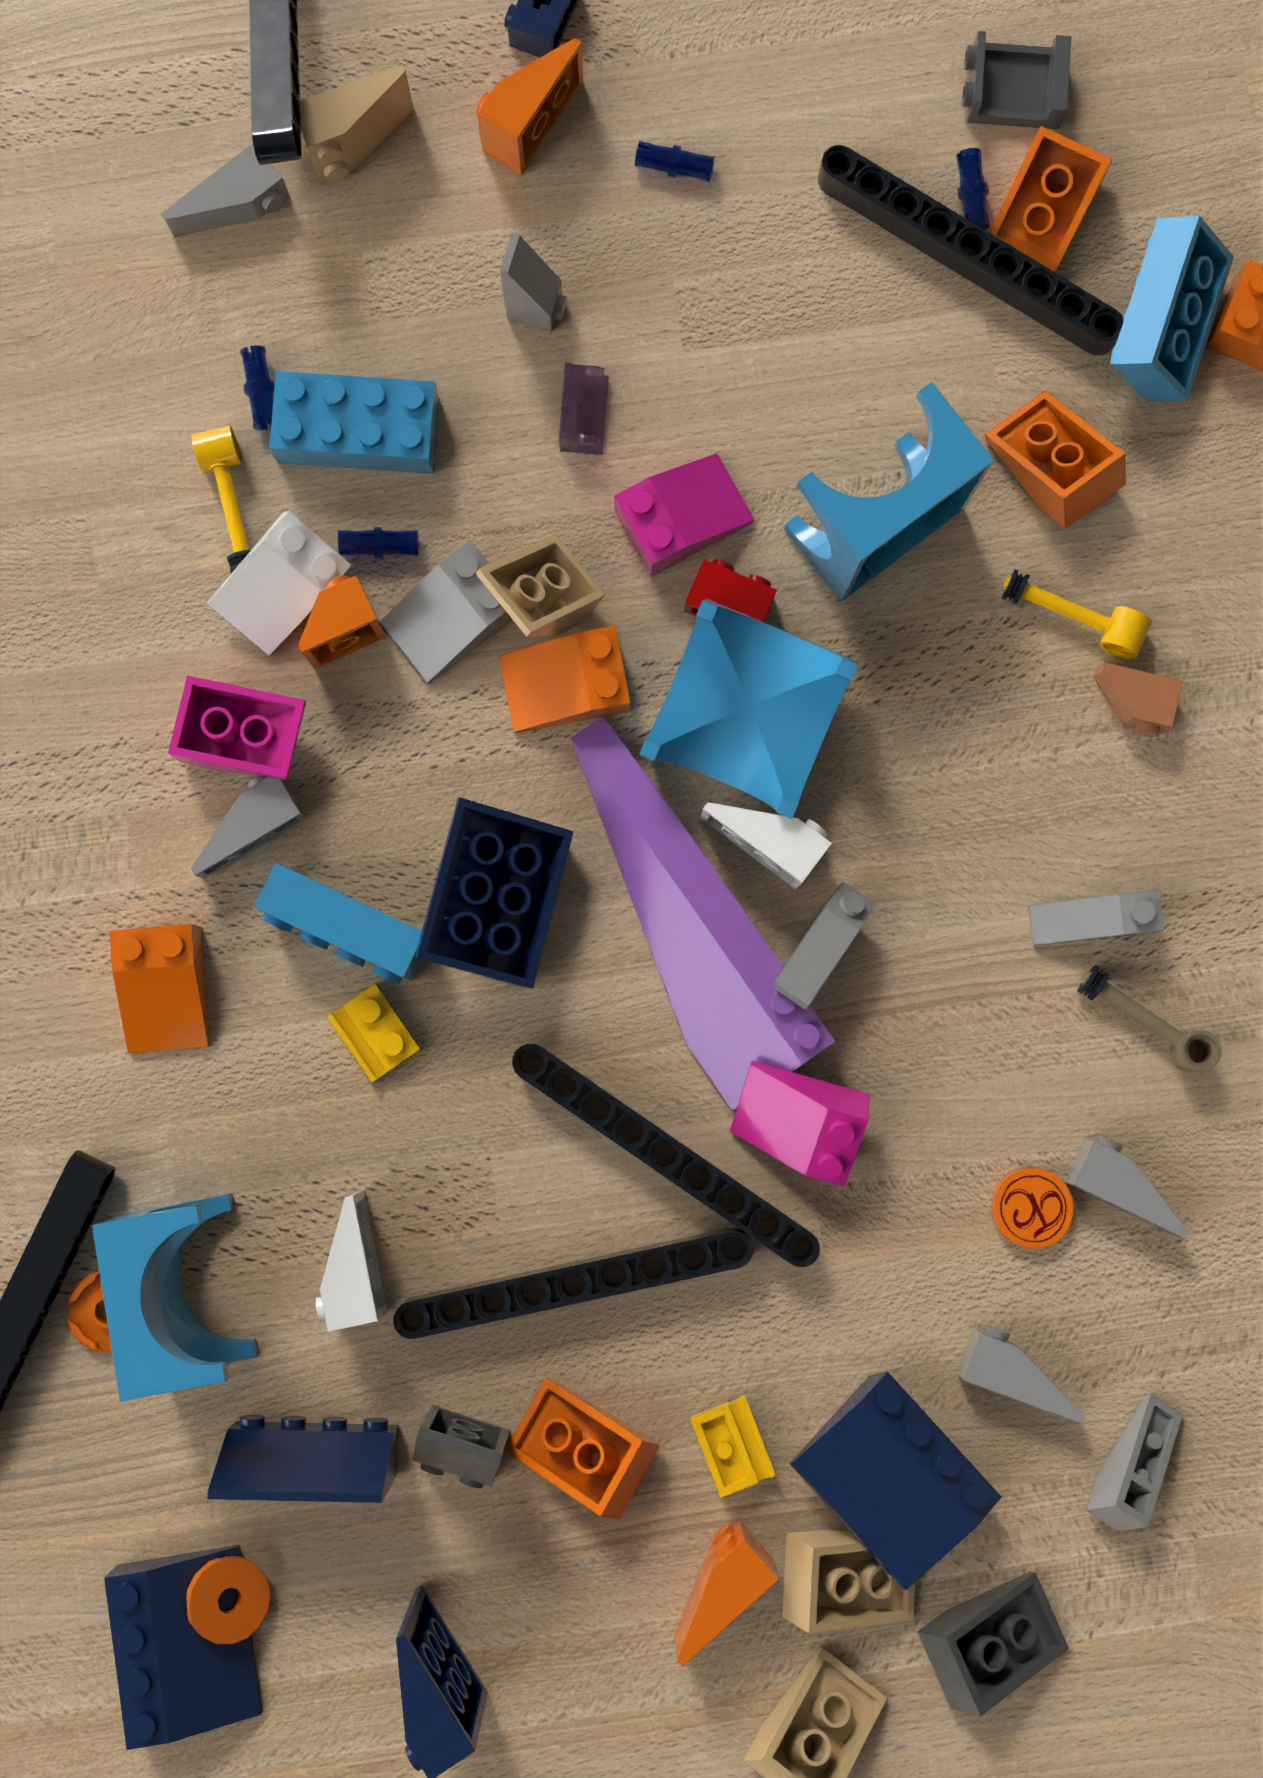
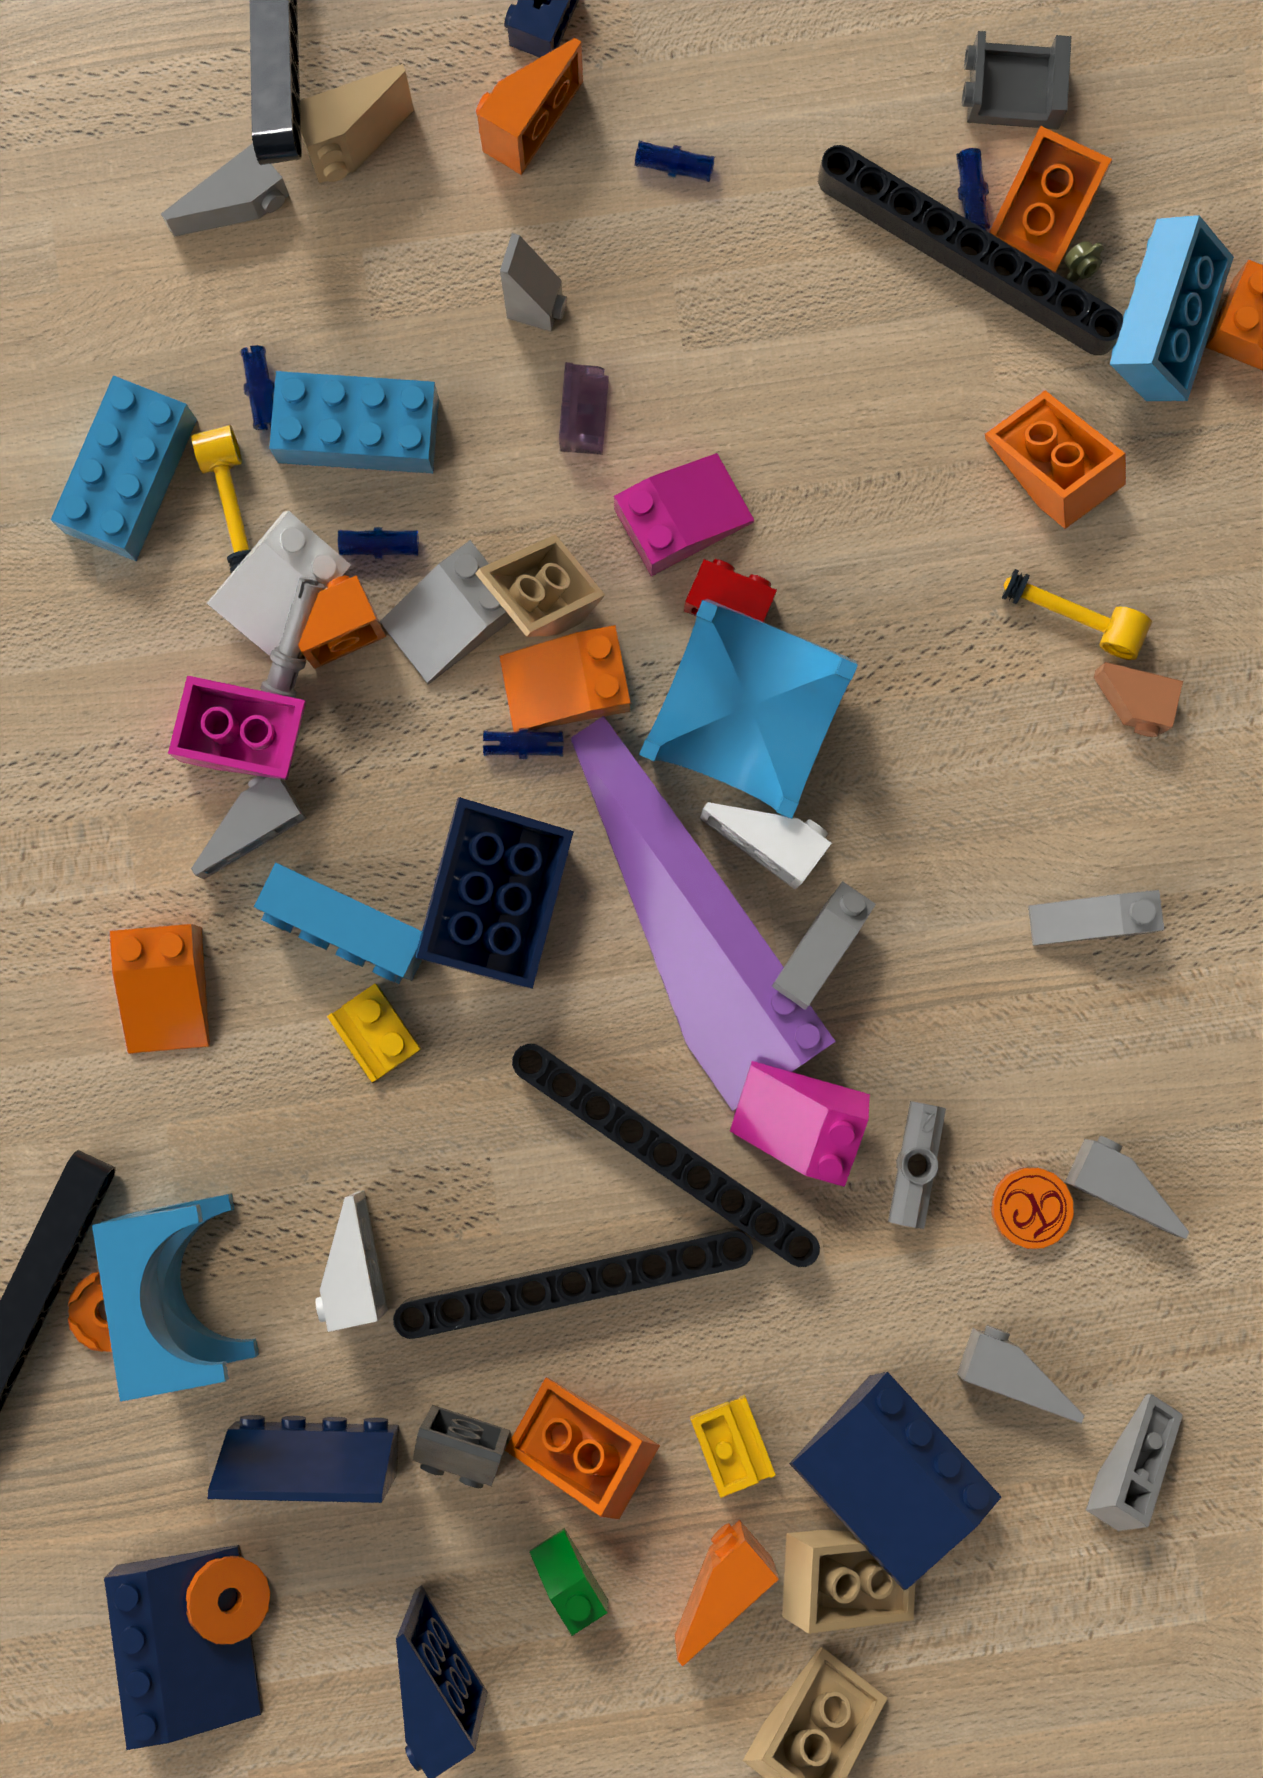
(124, 468): none -> dark azure brick
(288, 657): none -> light grey pin
(523, 743): none -> clear blue pin
(569, 1582): none -> green slope
(874, 532): dark azure piece -> none
(912, 1192): none -> light grey piece
(993, 1644): dark grey slope -> none
(1083, 260): none -> olive plate
(1096, 984): dark tan piece -> none

